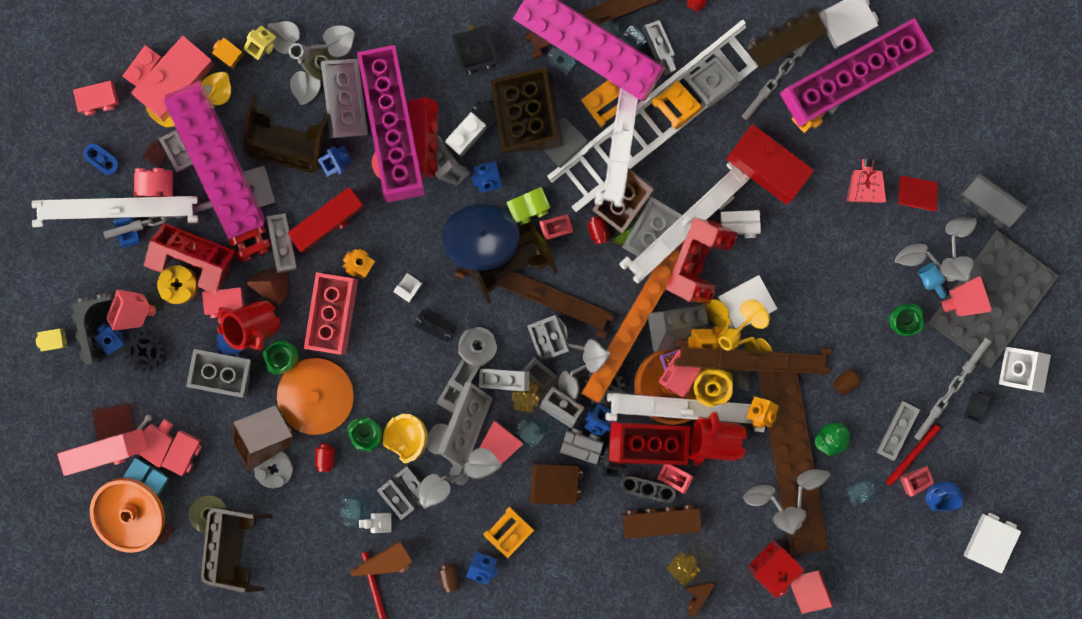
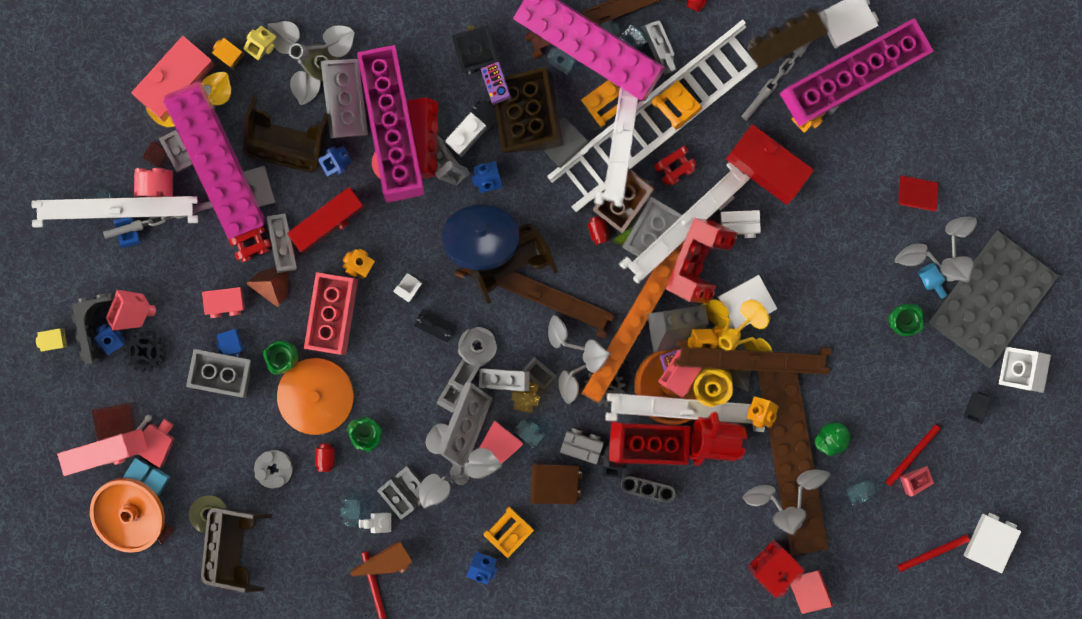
(96, 97): coral brick -> none
(101, 159): blue plate -> none
(142, 65): coral brick -> none
(177, 295): yellow brick -> none
(182, 453): coral brick -> none
(199, 252): red plate -> none
(248, 325): red container -> none
(261, 436): slope -> none
(406, 437): yellow cylinder -> none
(449, 577): reddish brown brick -> none
(495, 83): none -> tile
(529, 205): lime brick -> none
(548, 338): slope -> none
(556, 227): coral slope -> none
(562, 407): light grey brick -> none
(597, 421): blue brick -> none
(661, 522): reddish brown brick -> none
(675, 477): coral slope -> none
(683, 568): clear yellow brick -> none
(687, 166): none -> red brick
(701, 592): reddish brown slope -> none
(712, 81): light grey plate -> none
(847, 382): reddish brown brick -> none
(866, 184): coral torso -> none
(898, 430): light grey plate -> none
(933, 553): none -> red bar
(944, 497): blue hair -> none
(968, 298): coral torso -> none
(968, 367): light grey piece -> none
(992, 201): dark grey slope -> none

